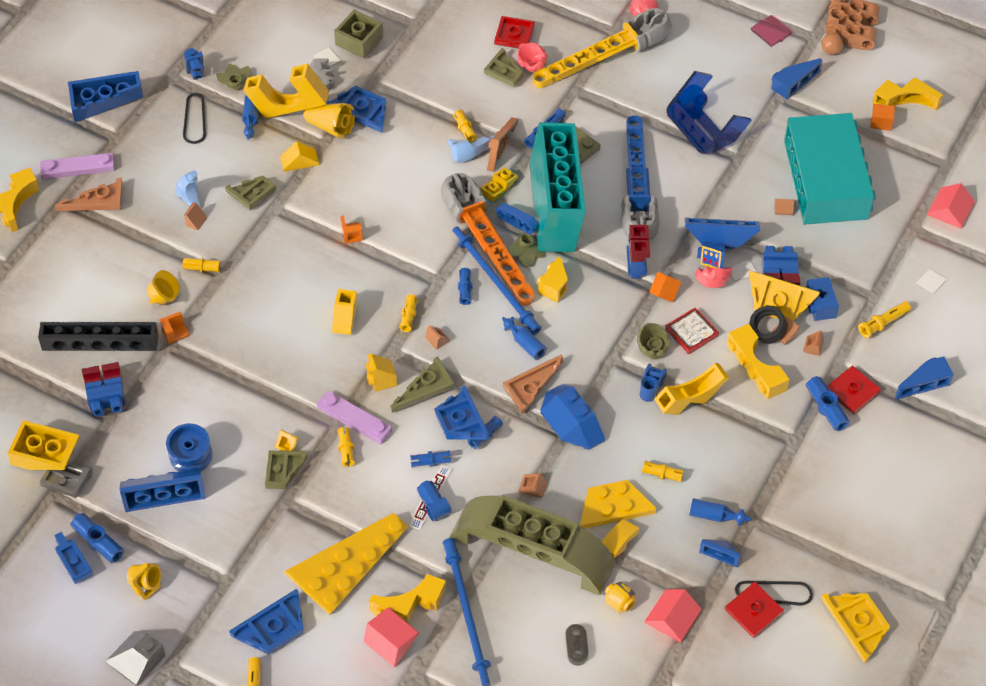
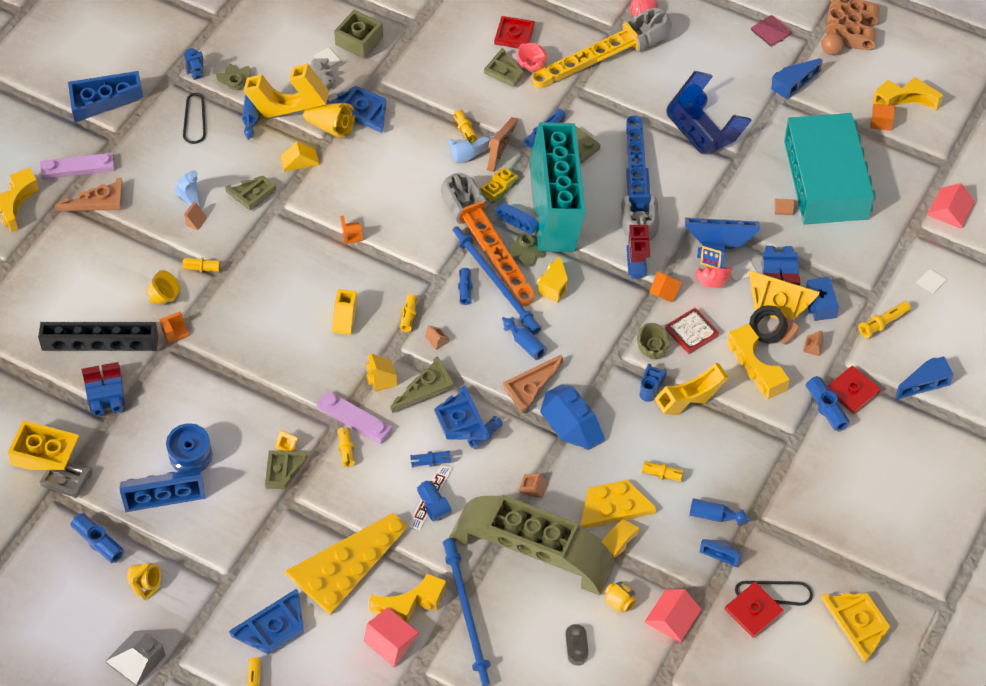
(72, 559): blue hinge -> none

